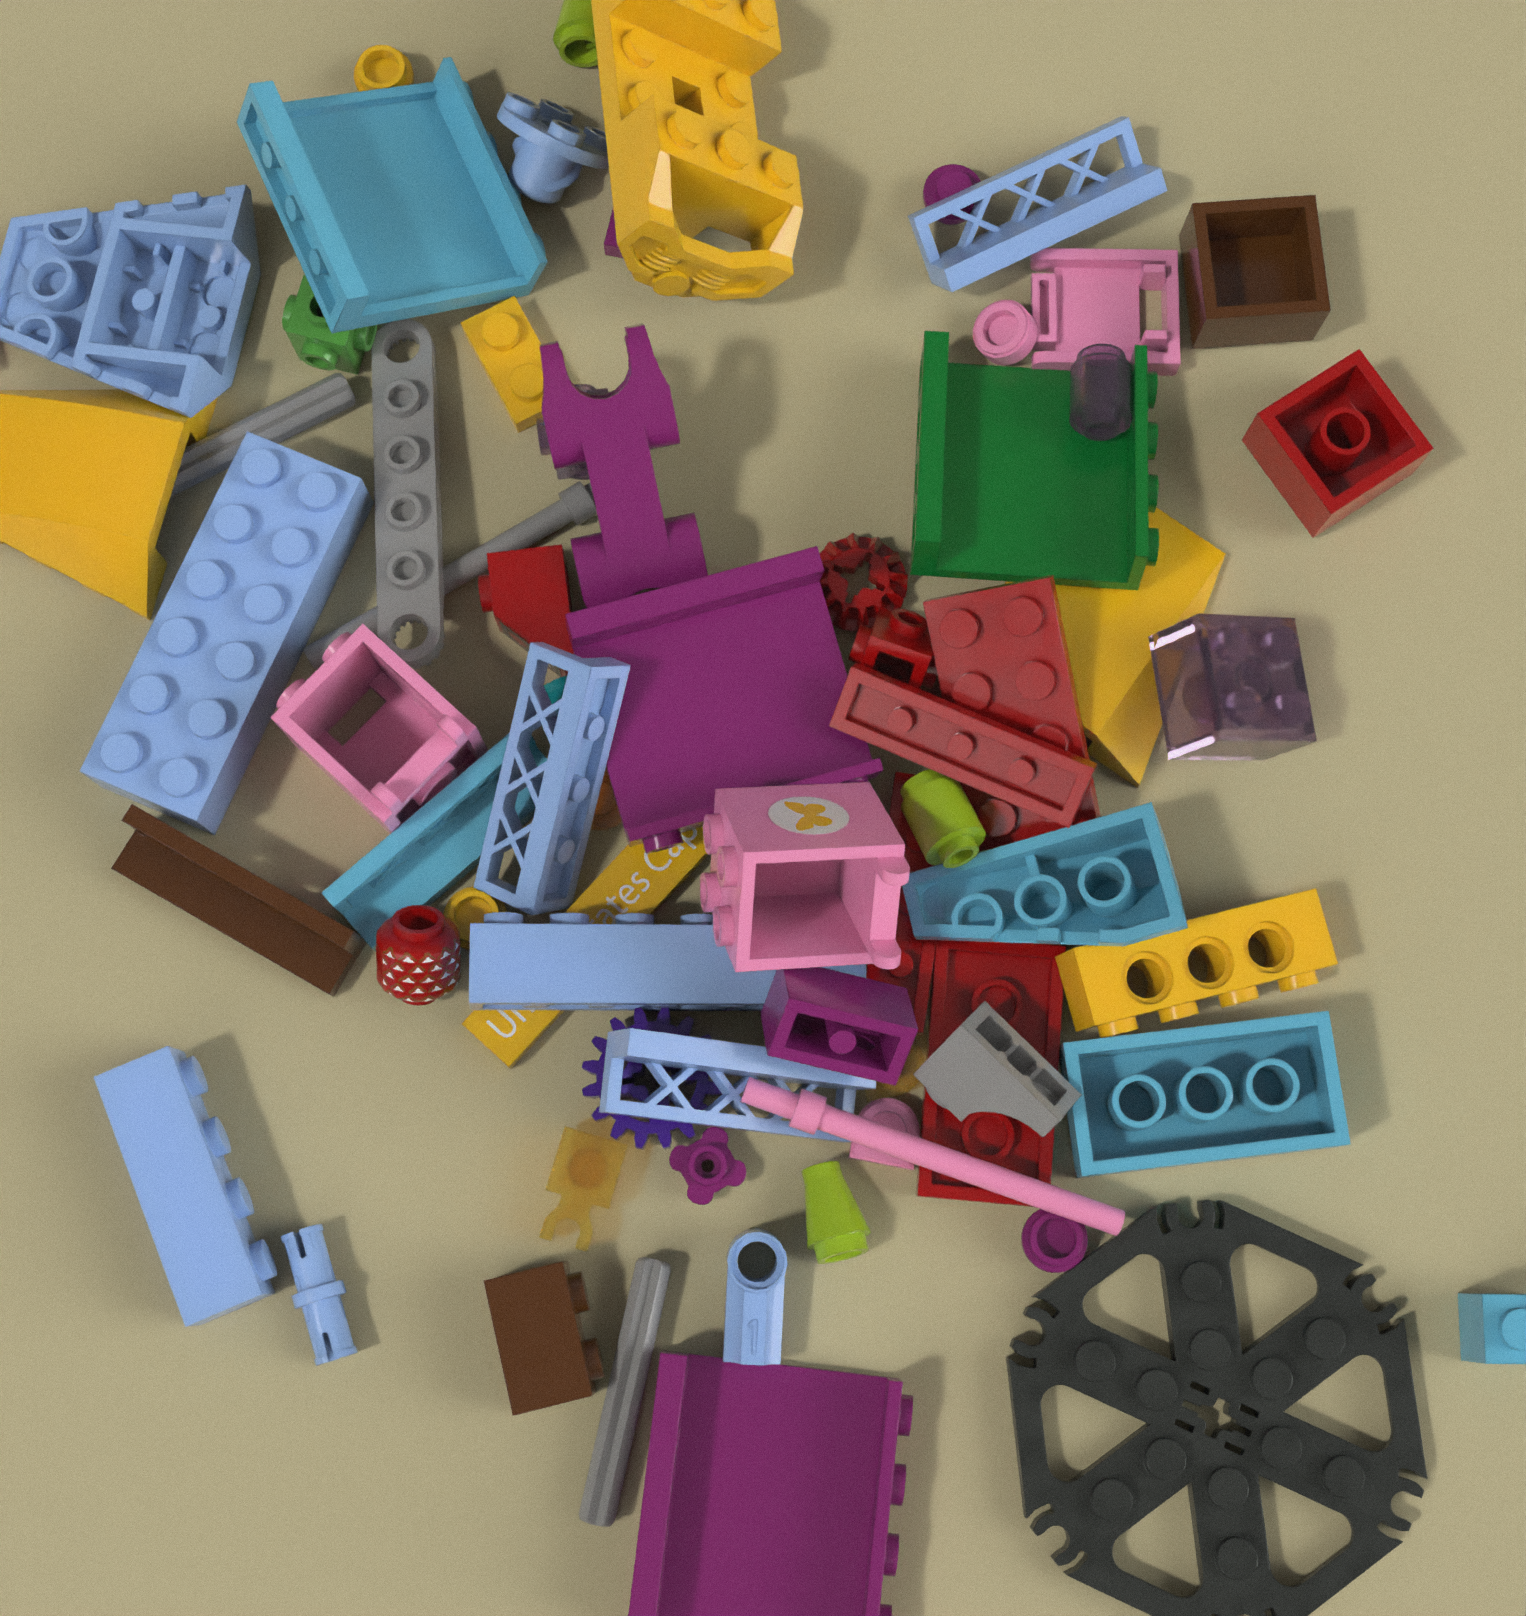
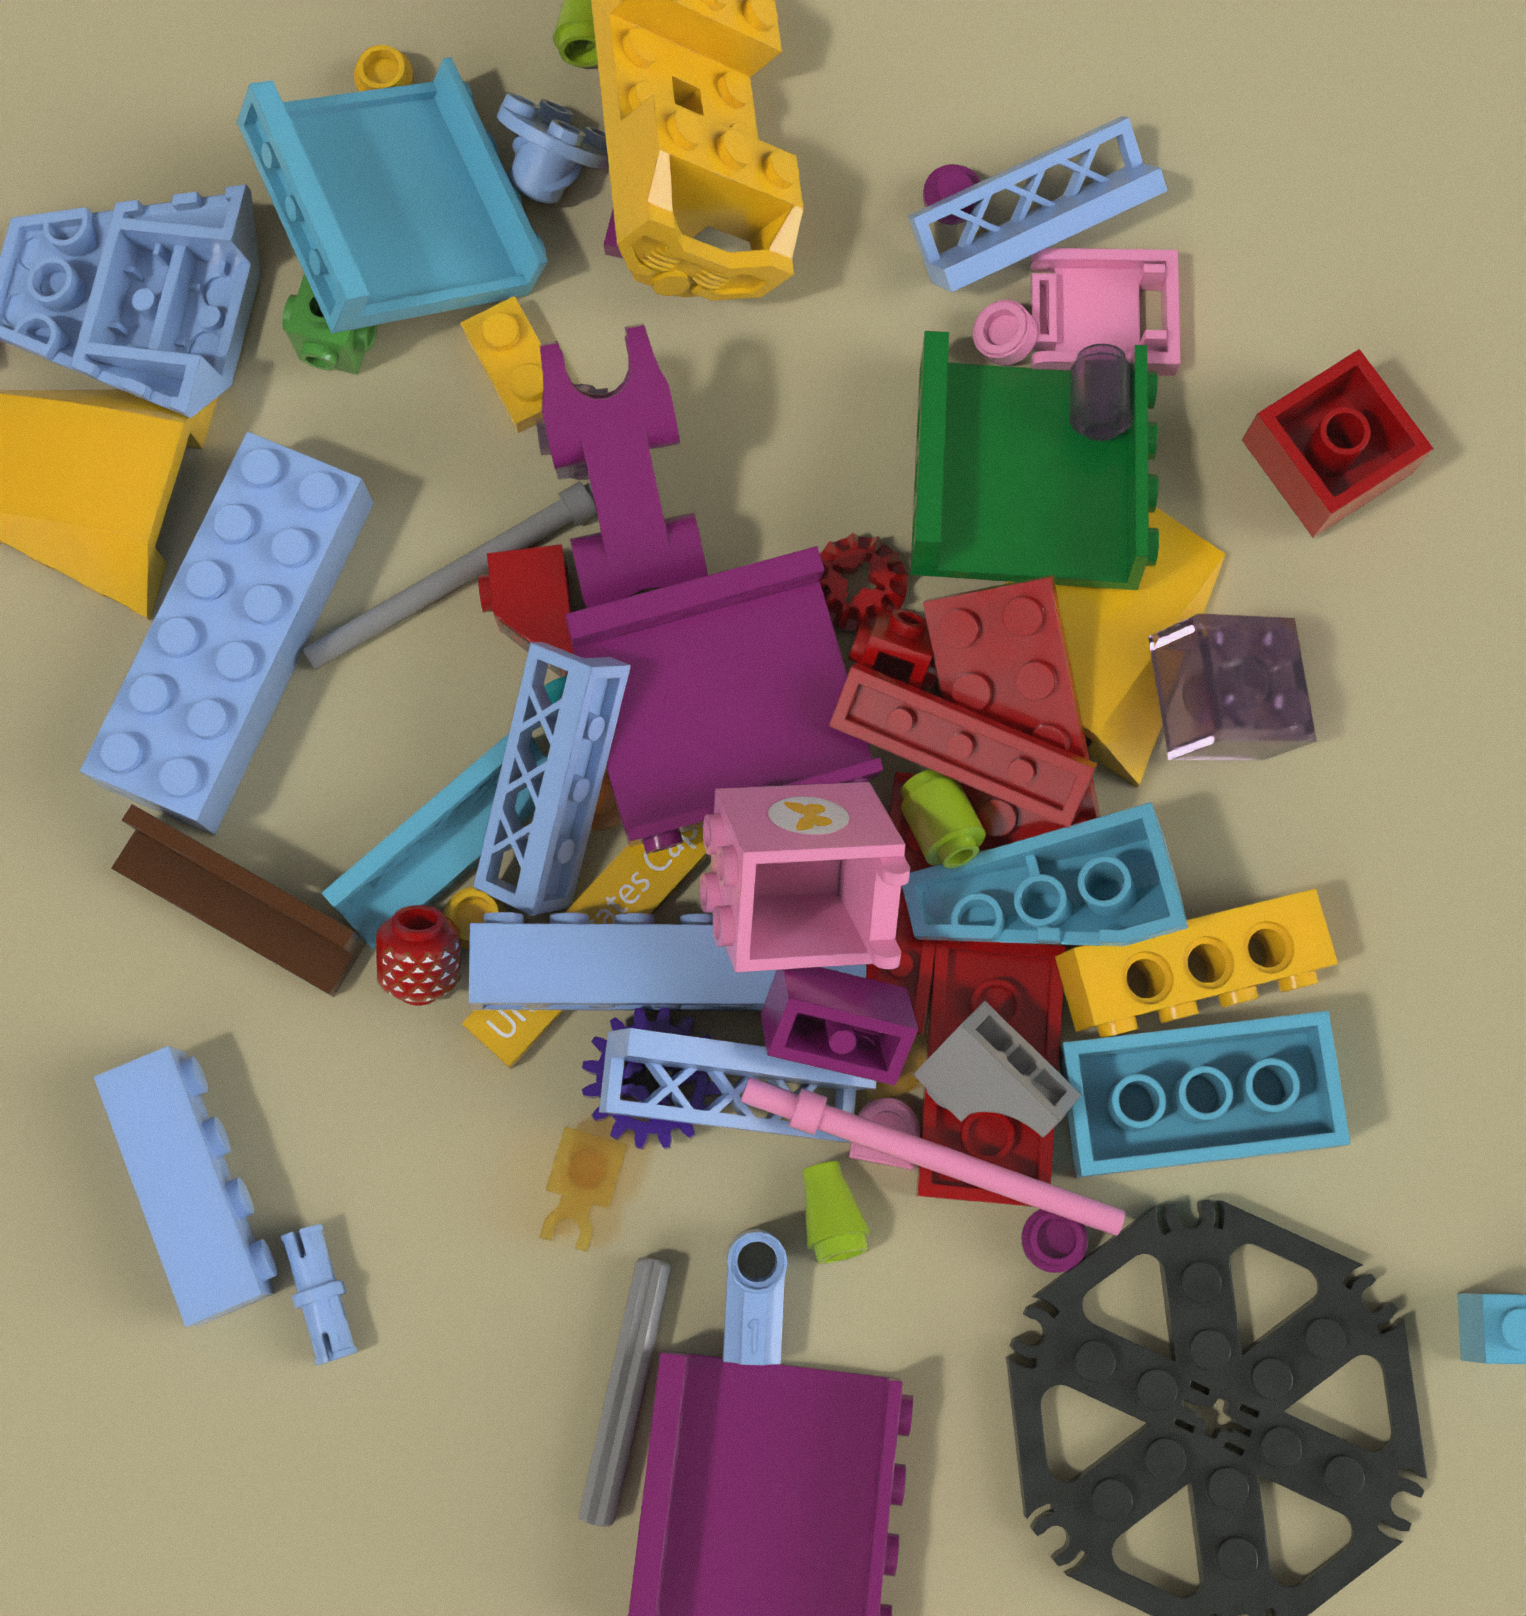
(272, 423): light grey axle -> none
(401, 752): bright pink container -> none
(407, 491): light grey plate -> none
(543, 1336): reddish brown brick -> none
(704, 1184): magenta plate -> none
(1254, 271): reddish brown piece -> none

